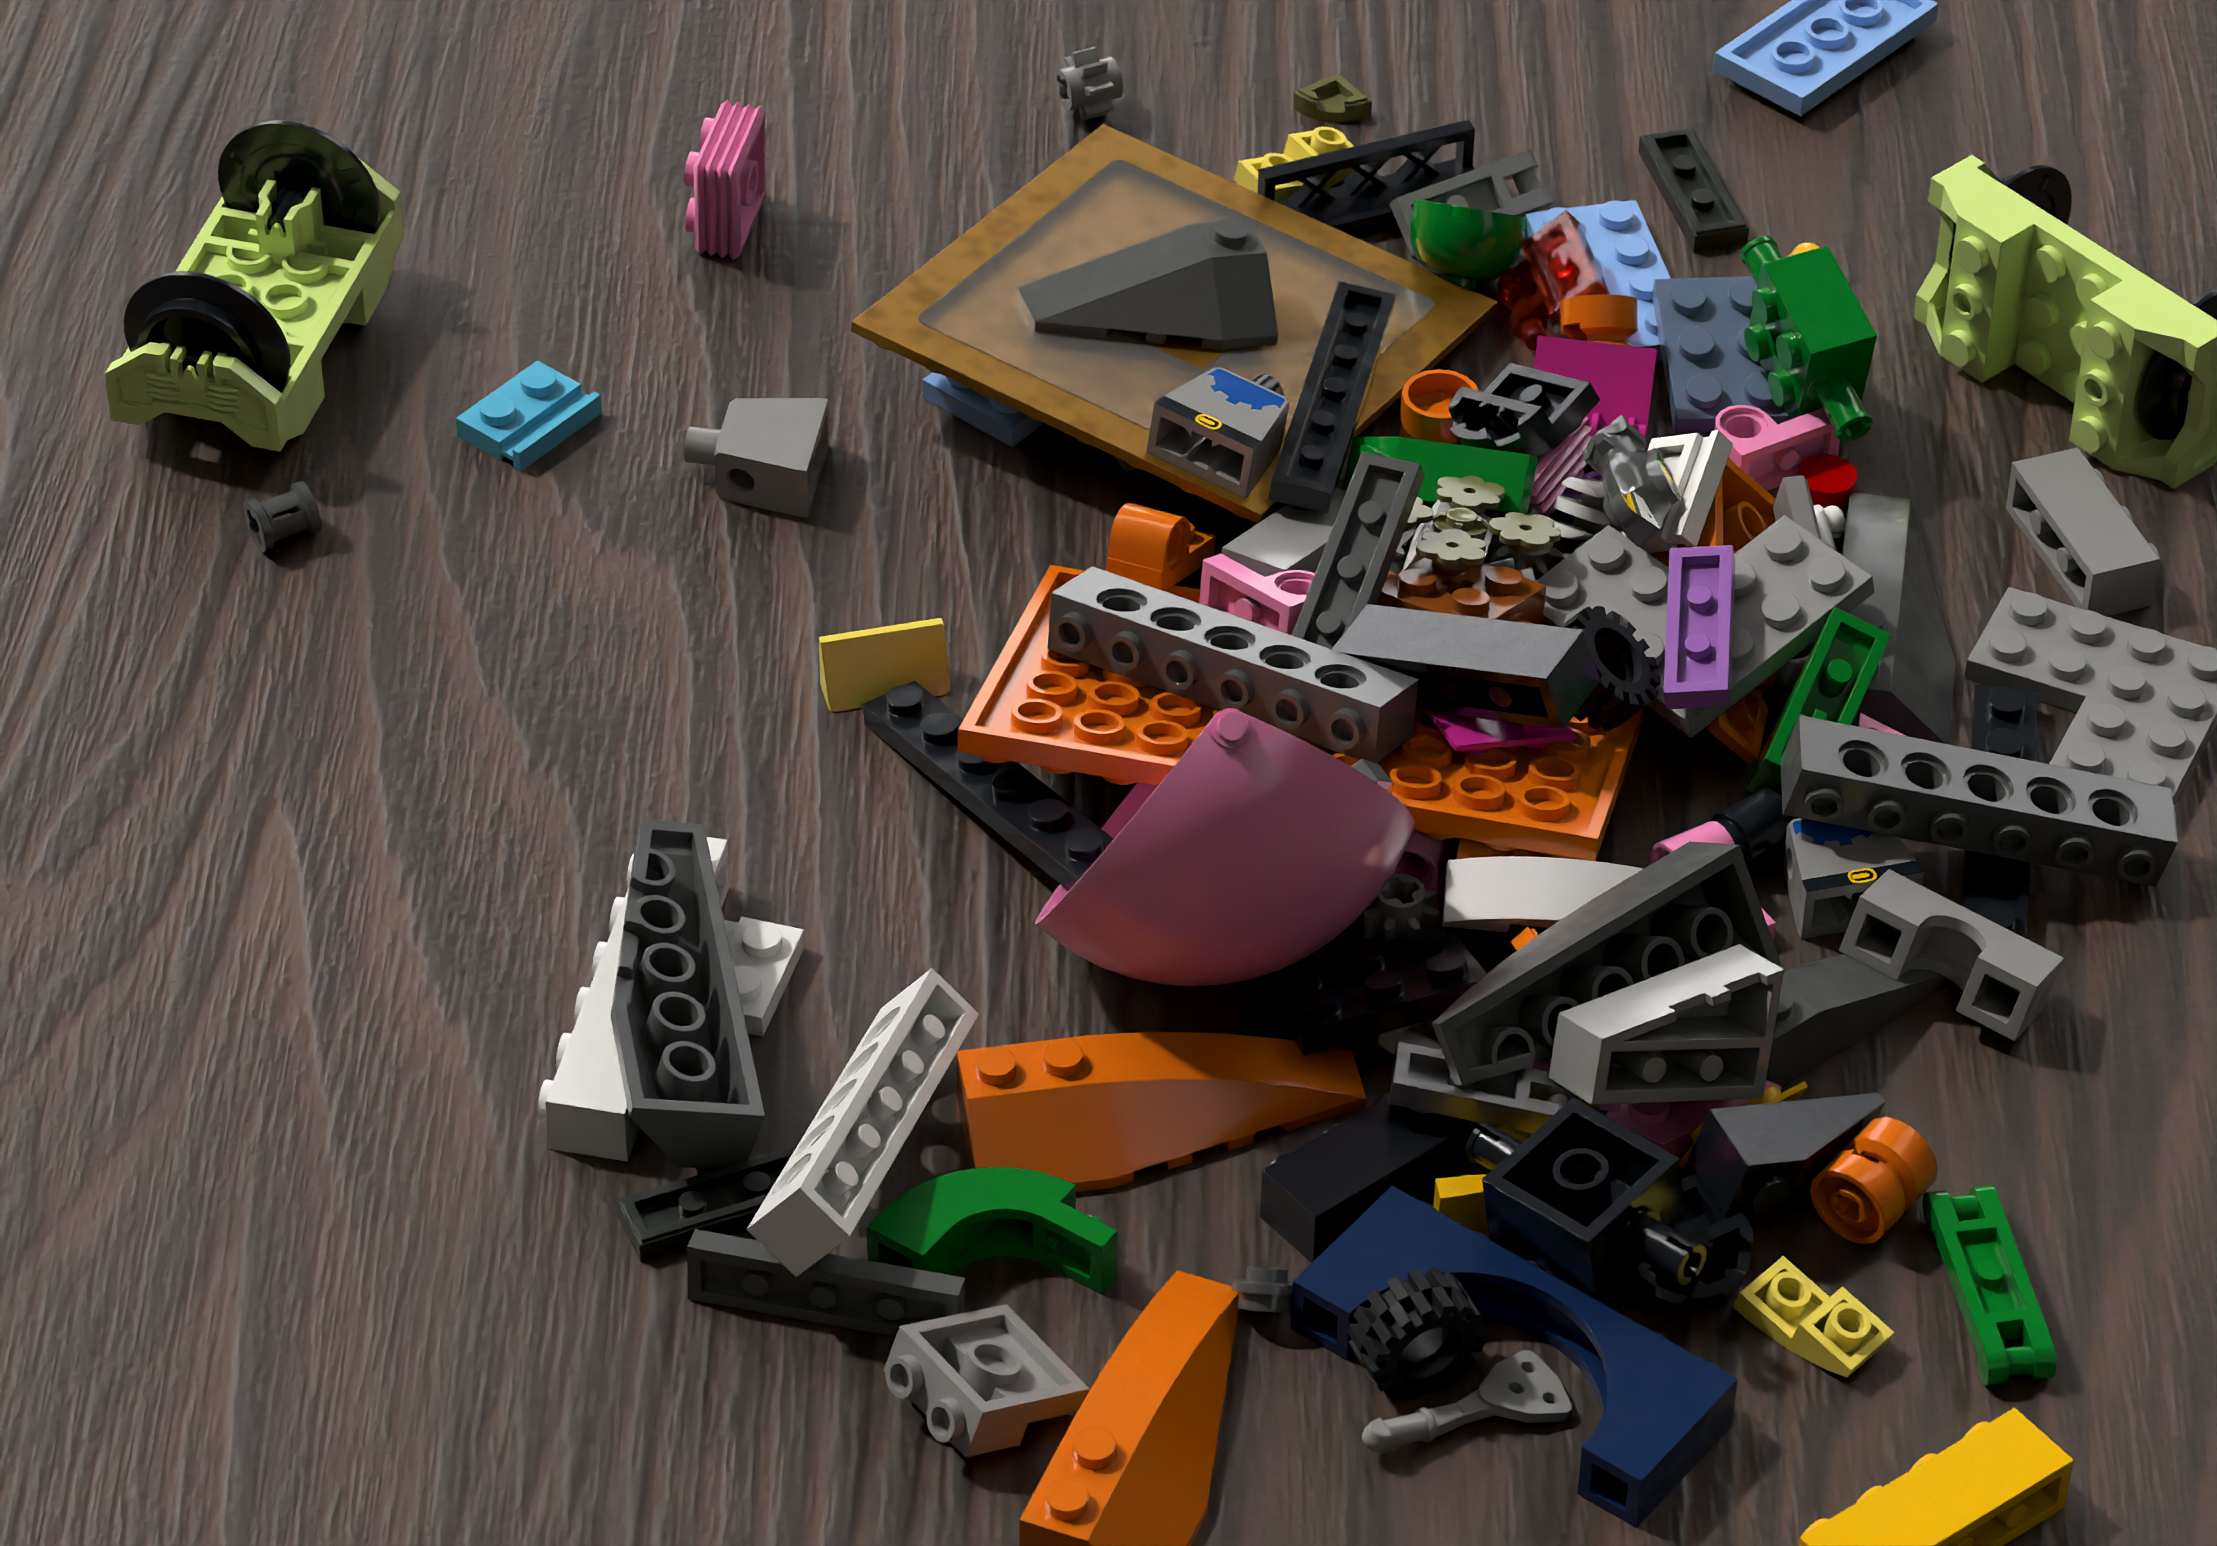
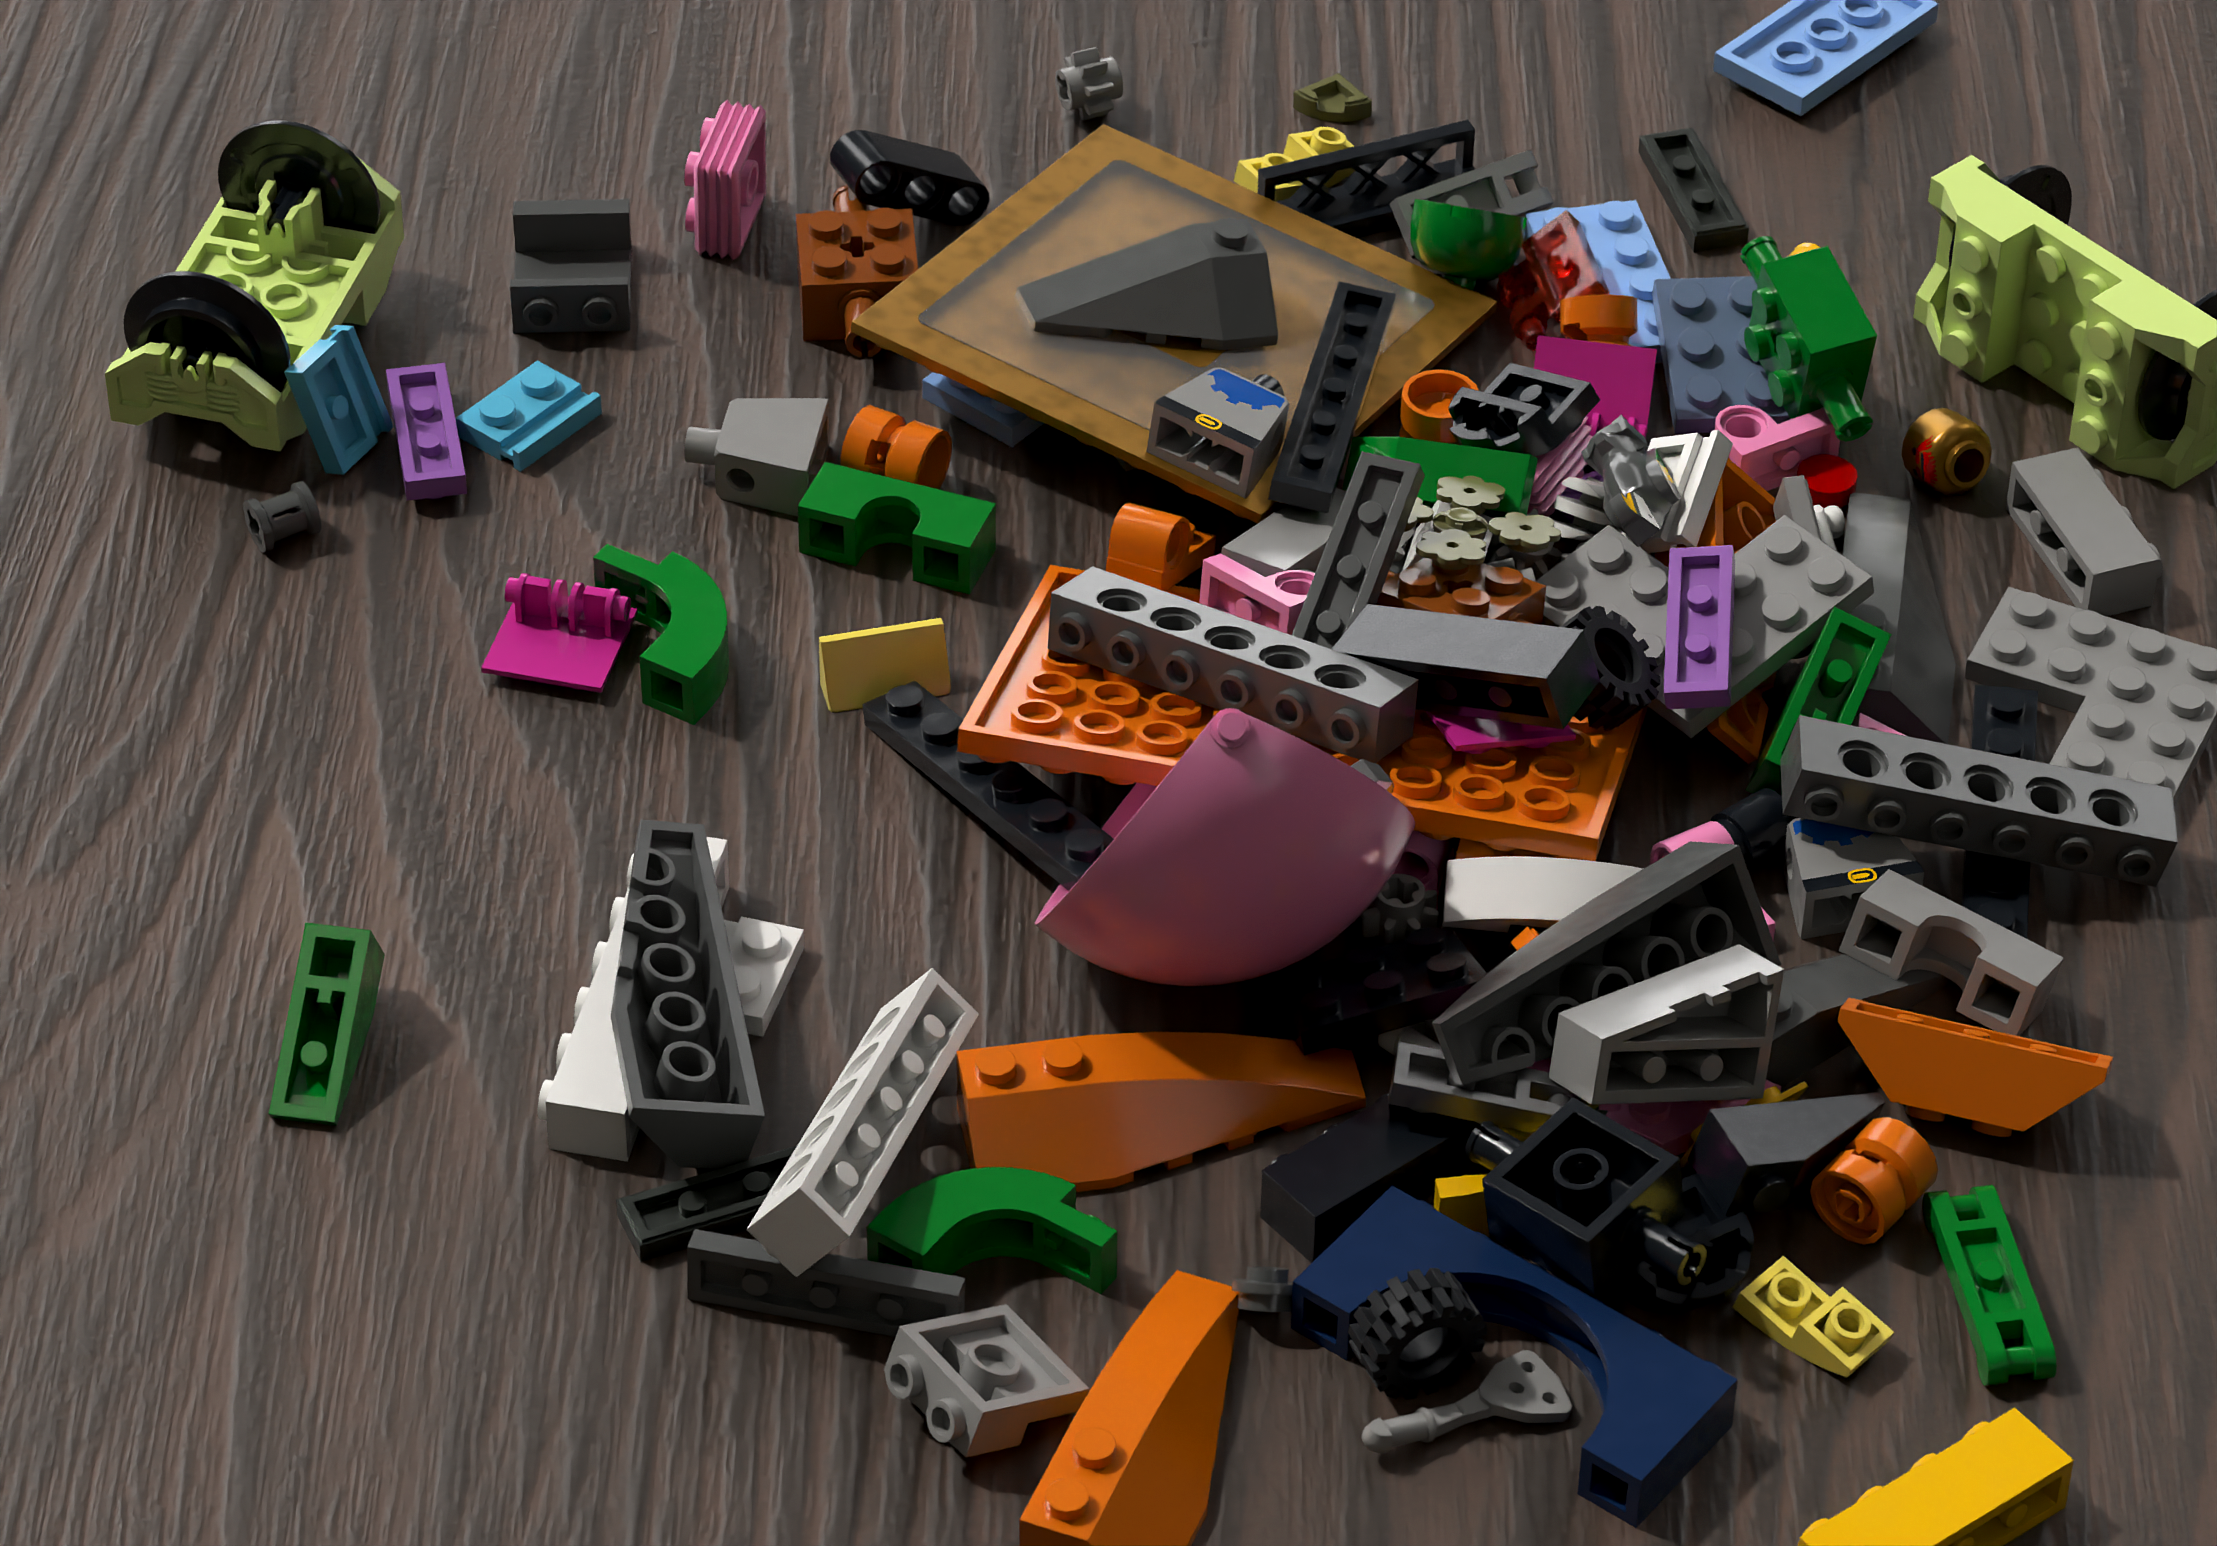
(326, 1022): none -> green slope
(338, 399): none -> medium azure plate
(426, 432): none -> medium lavender plate
(560, 636): none -> dark pink hinge
(571, 266): none -> dark grey panel
(690, 659): none -> green arch
(849, 264): none -> dark orange brick
(856, 510): none -> green arch
(891, 448): none -> orange wheel
(909, 176): none -> black beam
(1946, 451): none -> pearl gold head
(1968, 1069): none -> orange wedge

